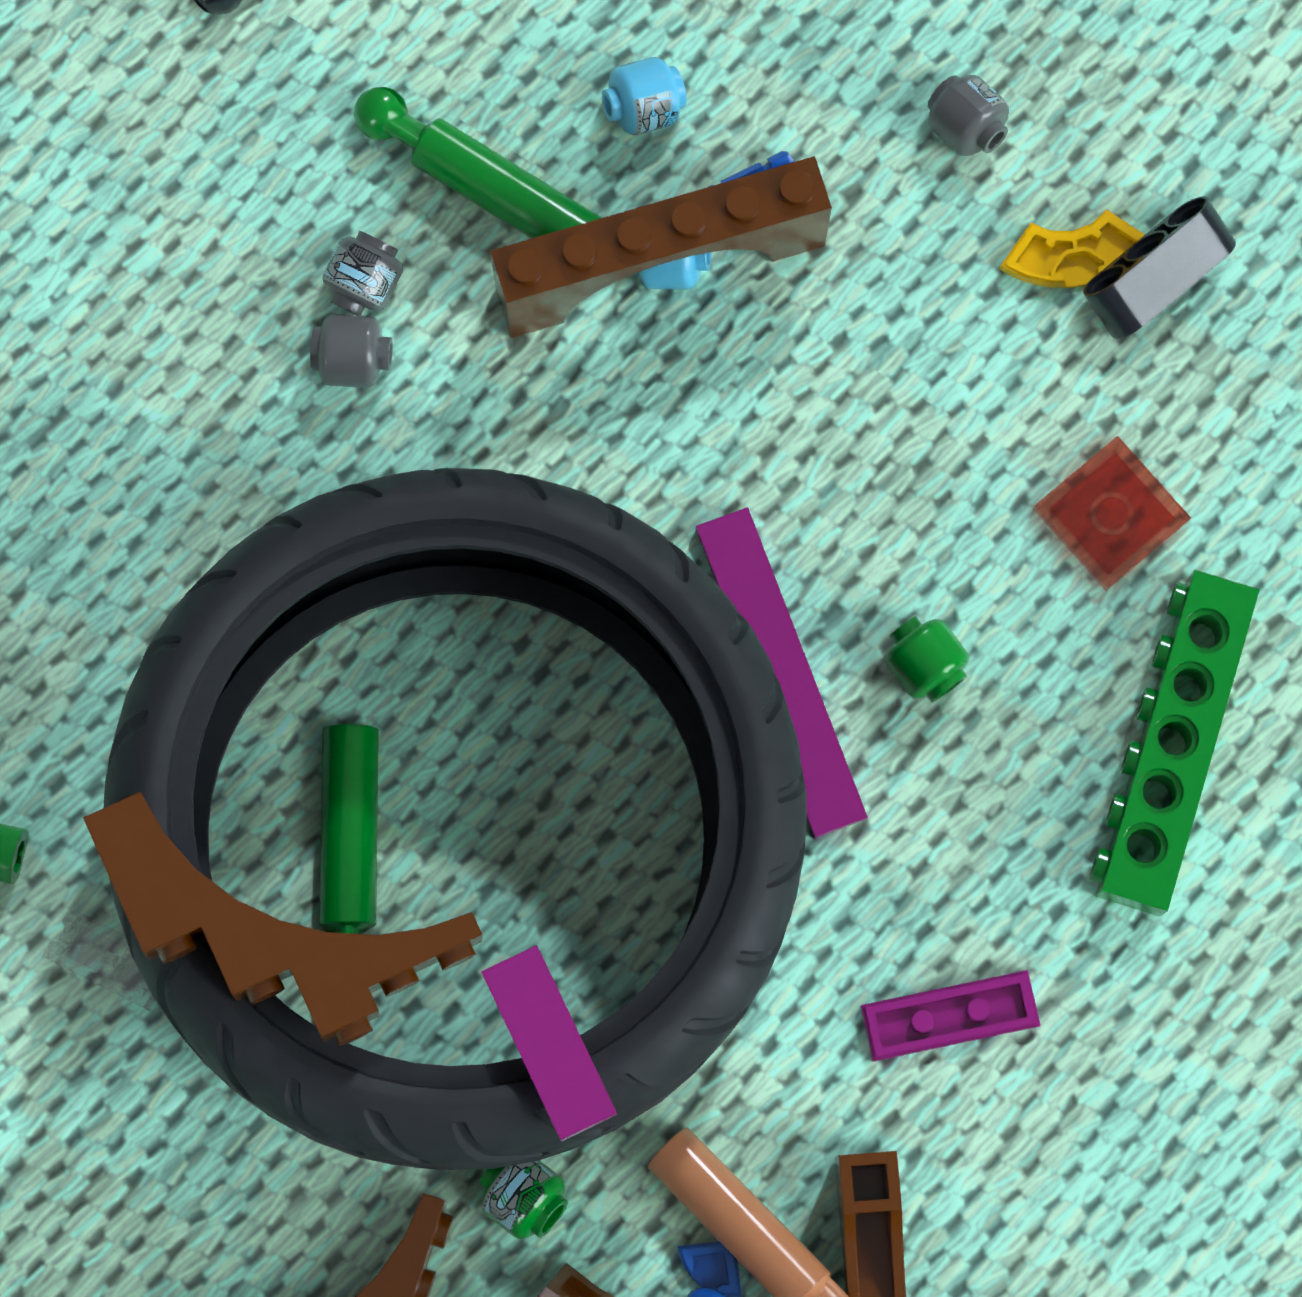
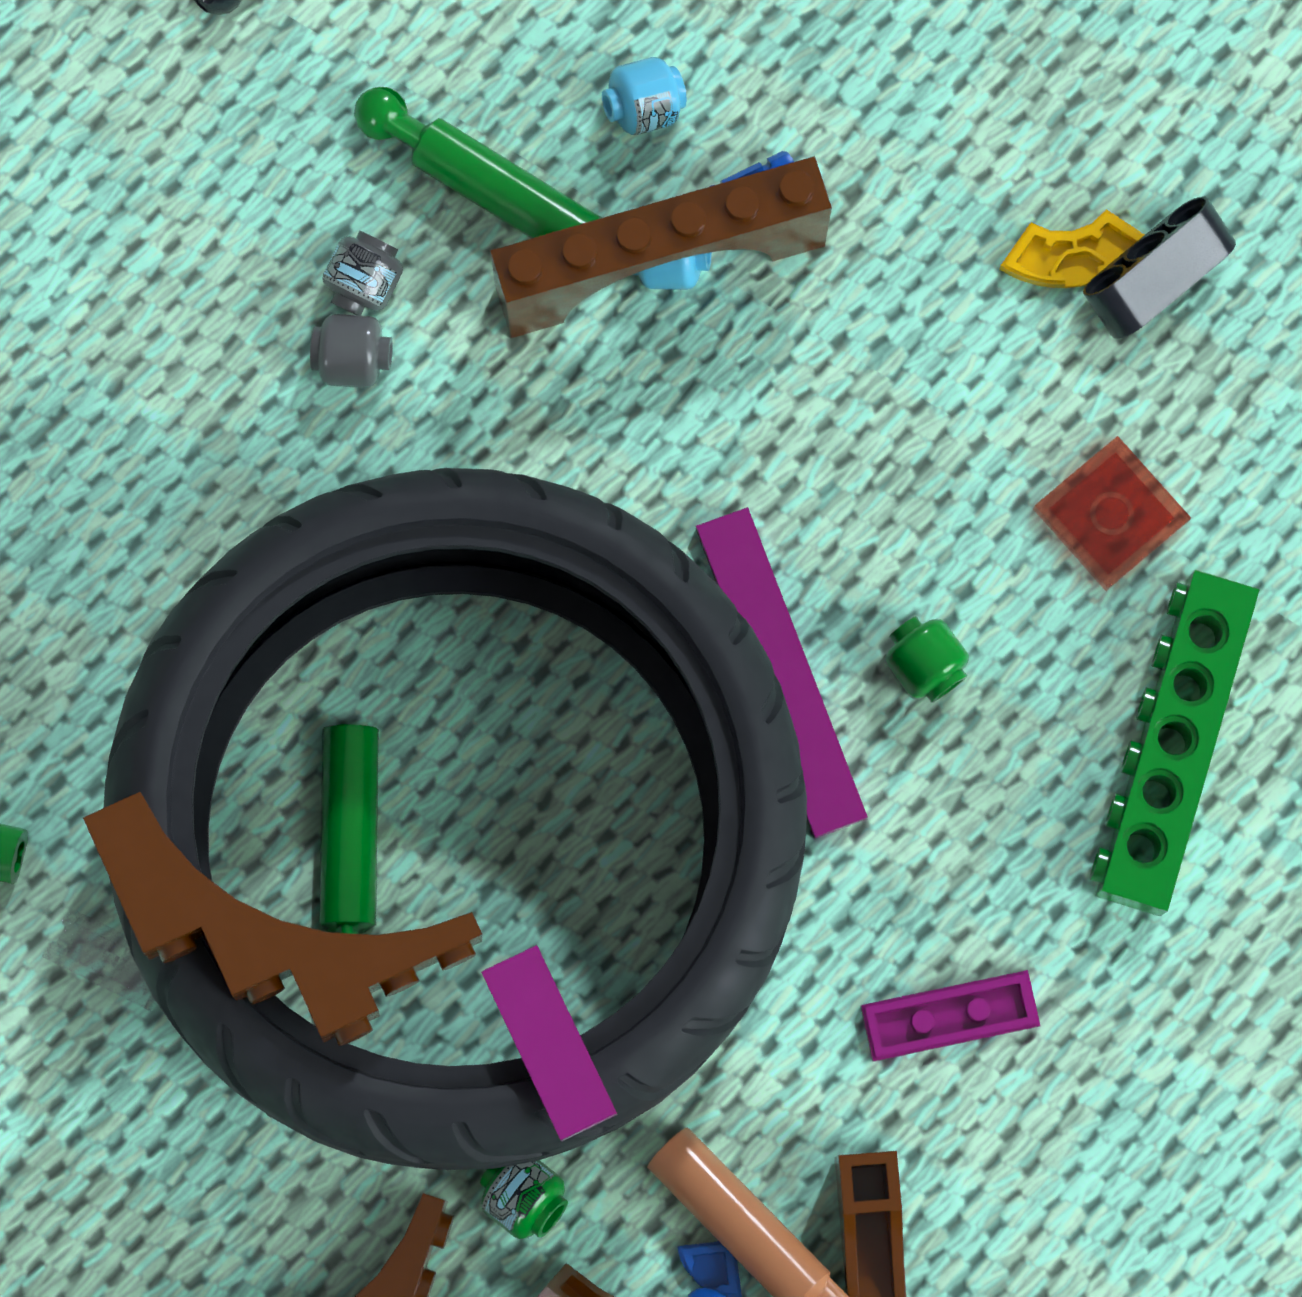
(968, 115): dark grey head -> none

